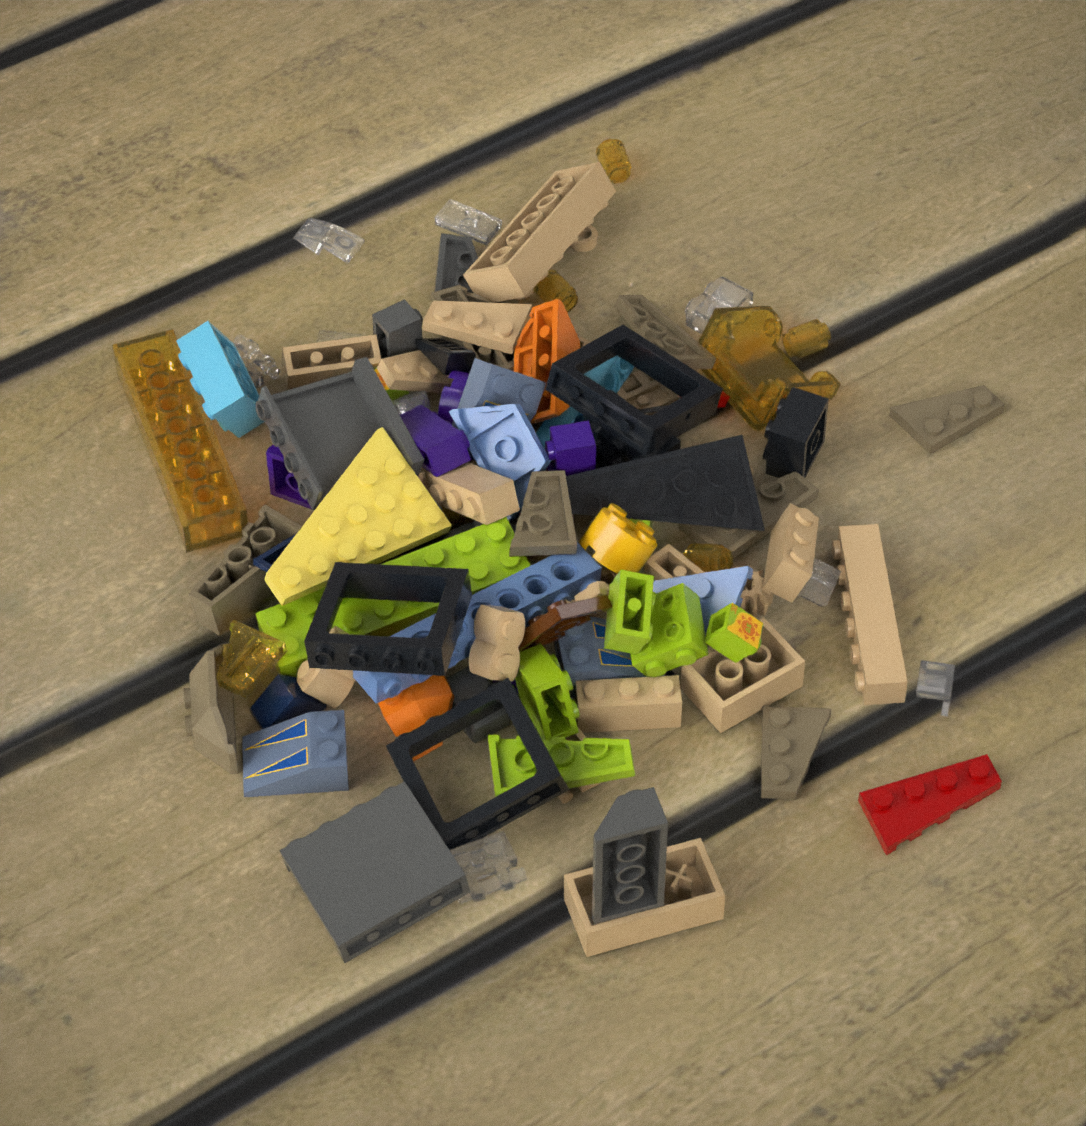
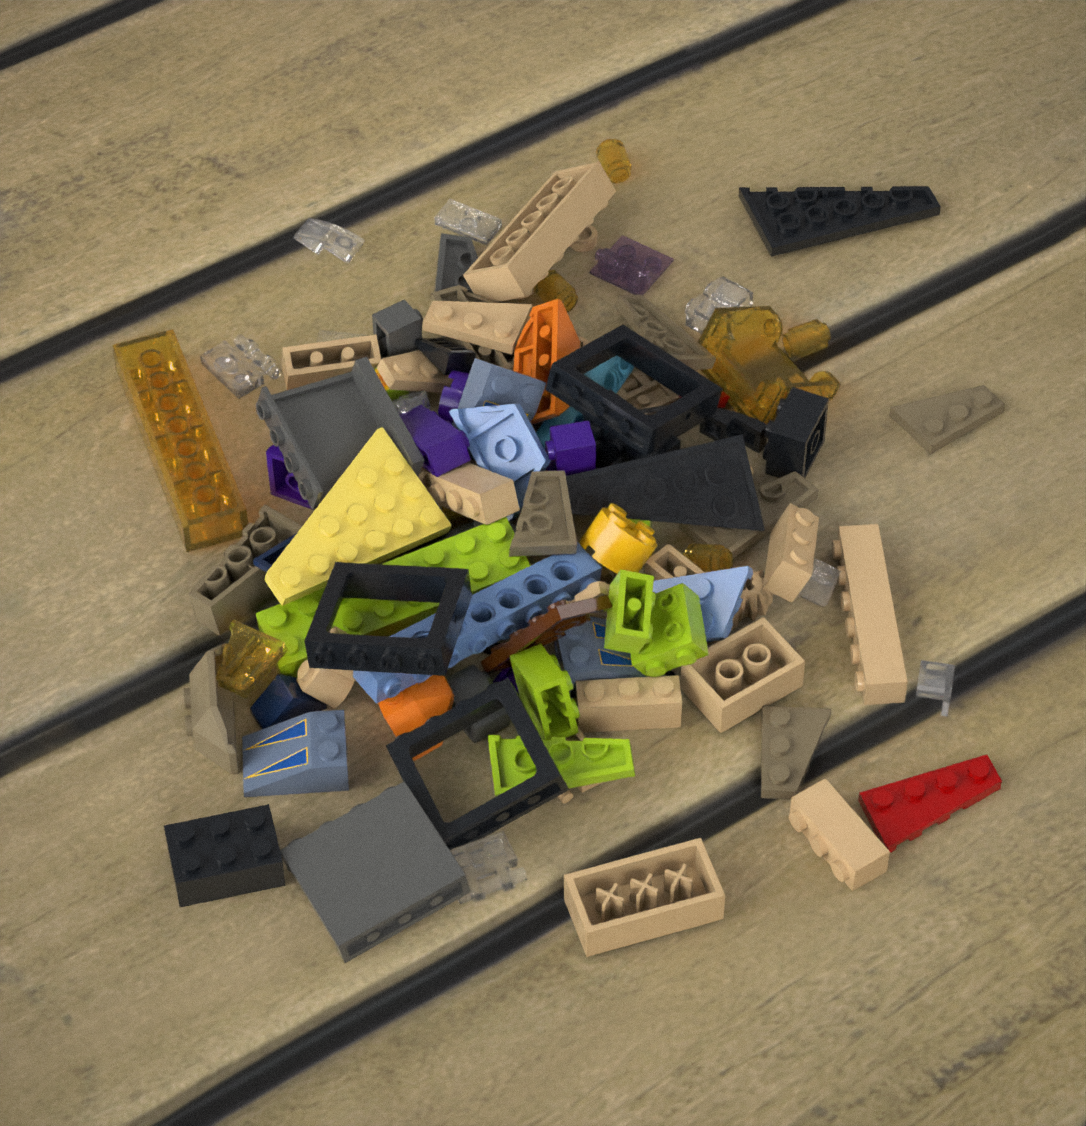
(220, 379): medium azure brick -> none
(224, 855): none -> black brick
(496, 642): tan brick -> none
(630, 265): none -> clear purple hinge
(630, 857): dark grey slope -> none
(731, 424): none -> black slope
(734, 632): lime brick -> none
(827, 214): none -> black wing
(838, 835): none -> tan brick

